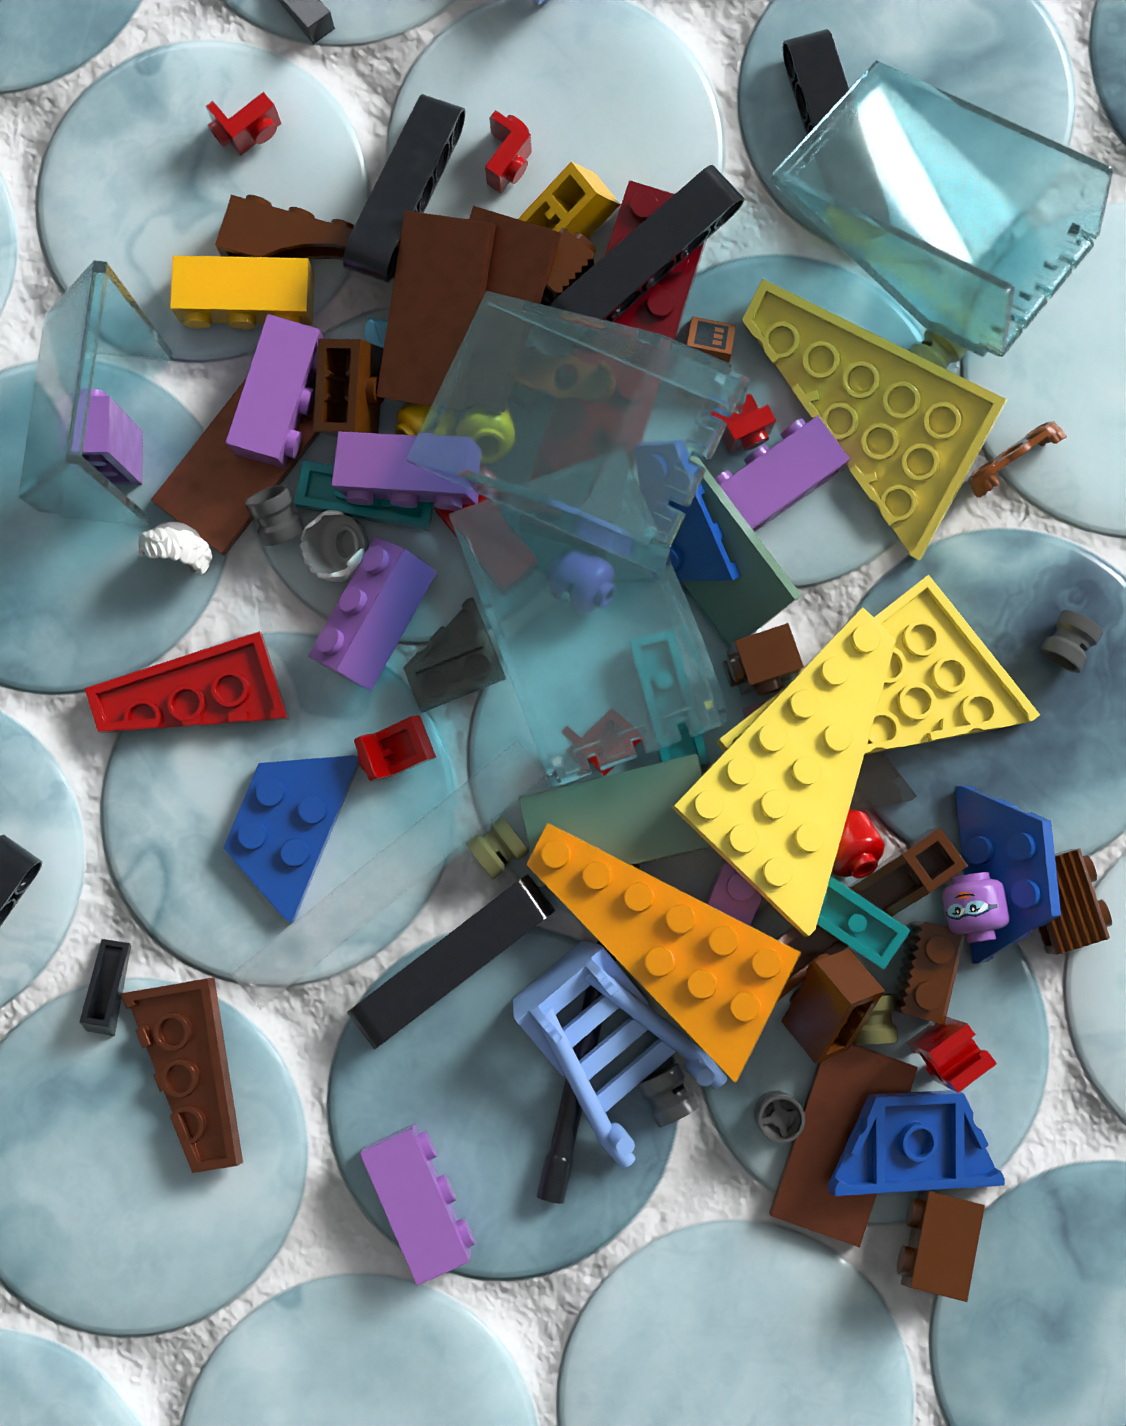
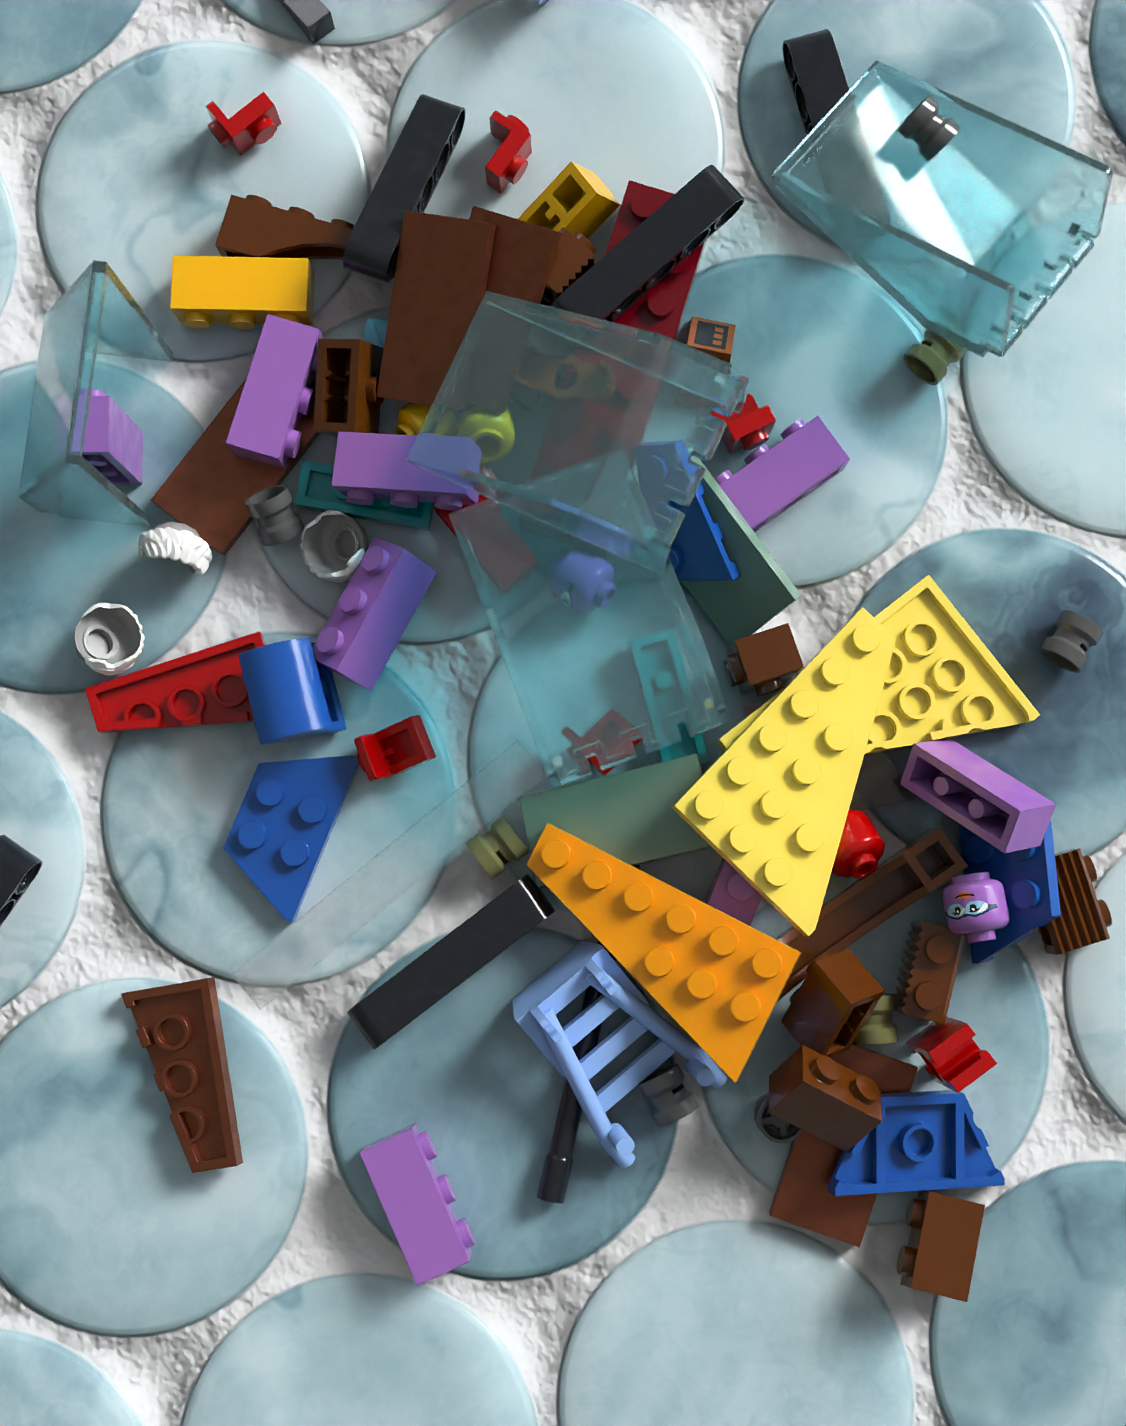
(105, 988): black piece -> none
(109, 638): none -> light grey hair
(290, 692): none -> blue brick
(455, 661): clear smoke wing -> none
(825, 1098): none -> reddish brown brick
(861, 924): teal plate -> none
(891, 411): light yellow wing -> none
(928, 128): none -> dark grey wheel
(977, 795): none -> medium lavender brick
(985, 478): dark orange piece -> none

